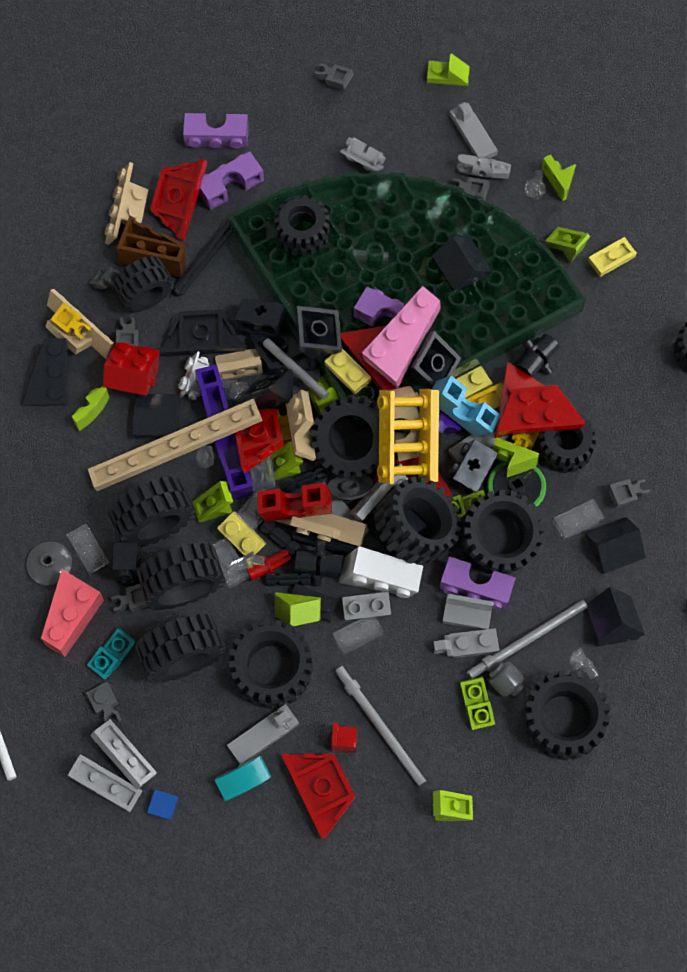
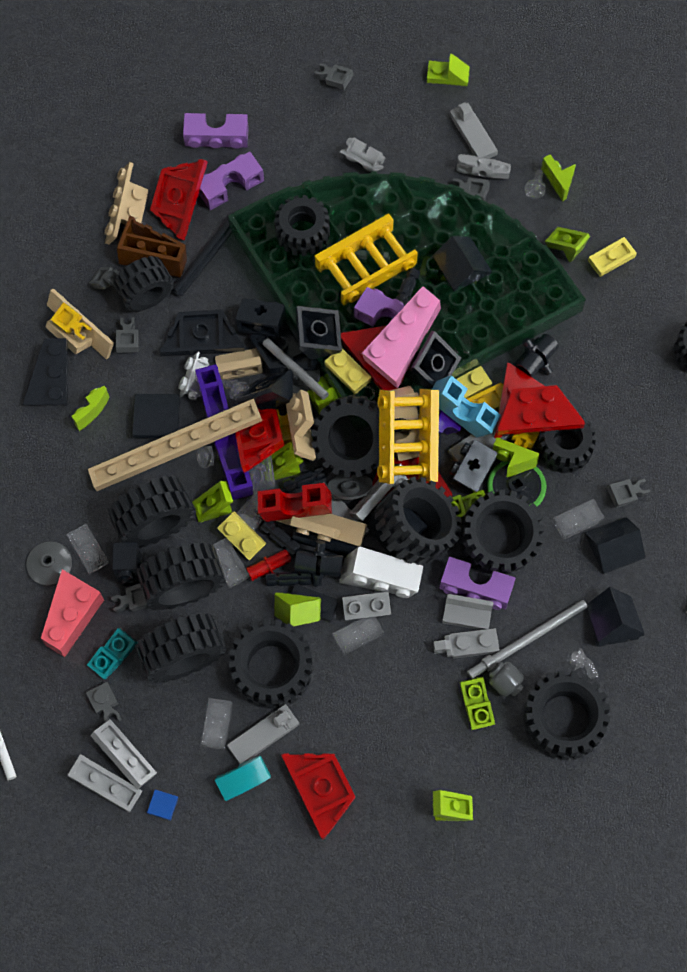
(131, 368): red brick -> none
(216, 723): none -> clear plate
(247, 562): clear bar -> none
(344, 739): red panel -> none
(353, 688): light grey bar -> none
(364, 239): none -> yellow fence
(408, 285): none -> black axle

